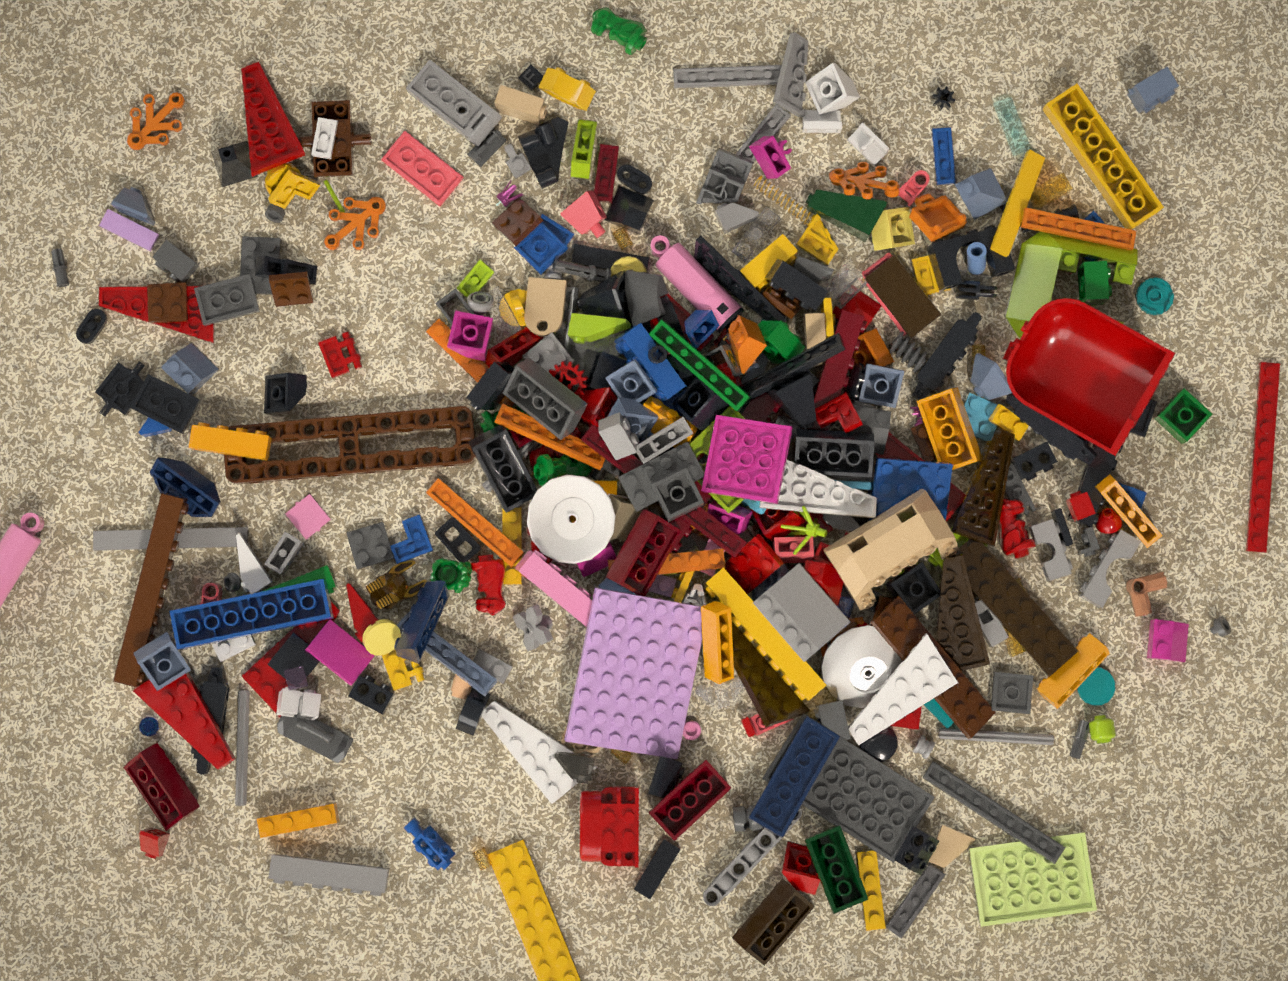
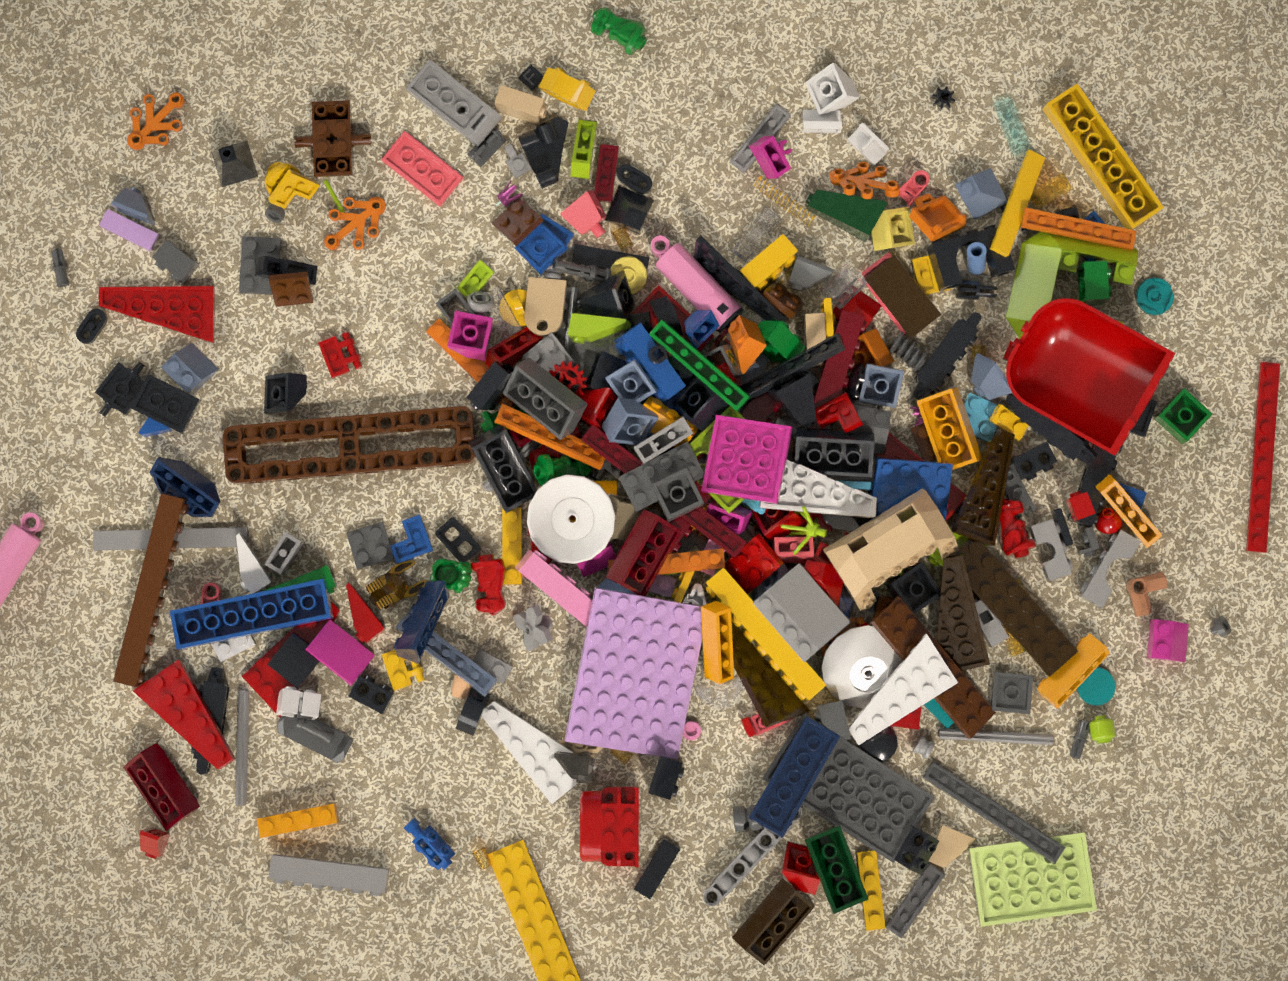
(149, 726): clear blue plate -> none
(161, 661): sand blue slope -> none
(167, 302): reddish brown plate -> none
(227, 299): dark grey plate -> none
(230, 442): light orange brick -> none
(232, 582): dark grey plate -> none
(268, 128): red wing -> none
(295, 678): clear purple tile -> none
(307, 516): bright pink piece -> none
(324, 138): white plate -> none
(381, 637): light yellow tile -> none
(475, 522): orange plate -> none
(618, 436): light grey brick -> none
(643, 296): dark grey slope -> none
(689, 800): dark red slope -> none
(725, 178): dark grey slope -> none
(726, 76): light grey tile -> none
(734, 216): light grey slope -> none
(789, 88): light grey wing -> none
(796, 285): black brick -> none
(817, 241): yellow wing -> none
(943, 156): blue tile -> none
(1153, 90): sand blue brick -> none

